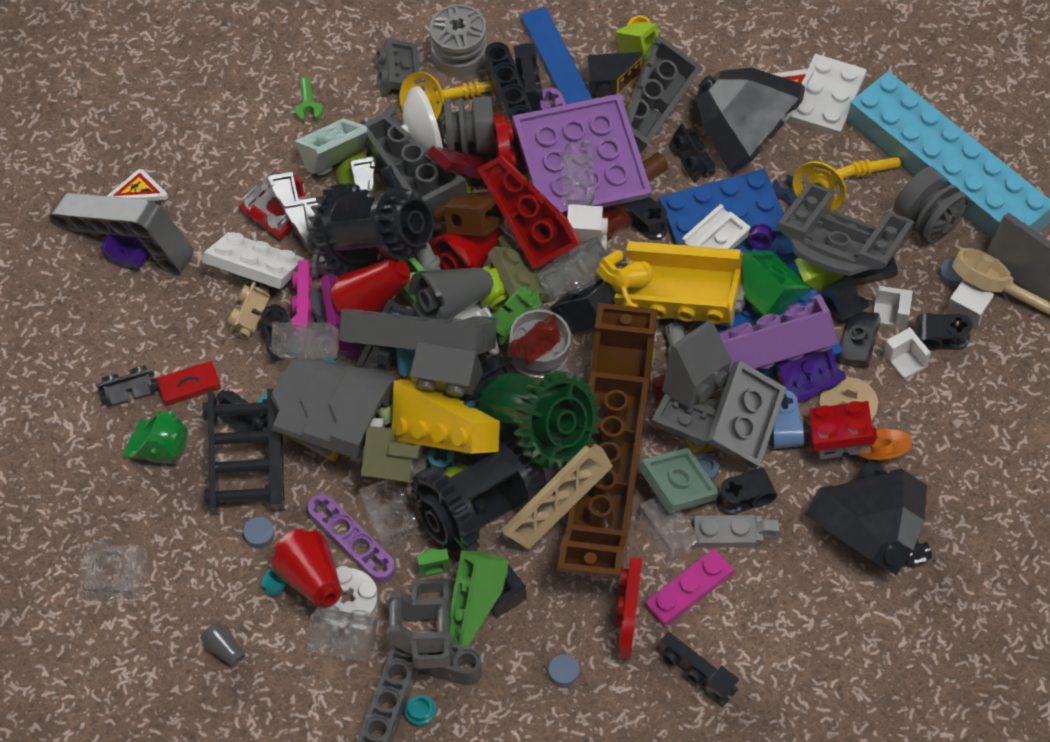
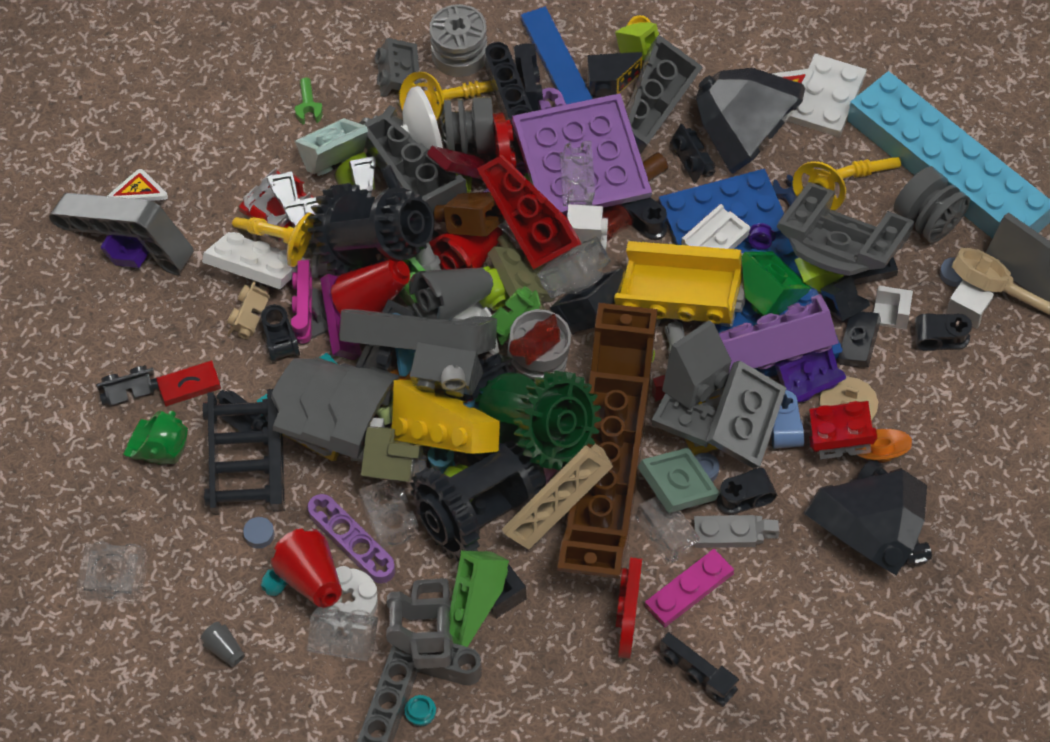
(294, 237): none -> yellow dish
(304, 340): clear brick -> none
(433, 562): bright green plate -> none
(453, 378): none -> light grey hinge
(564, 670): sand blue tile -> none
(631, 276): yellow piece -> none
(907, 353): white panel -> none

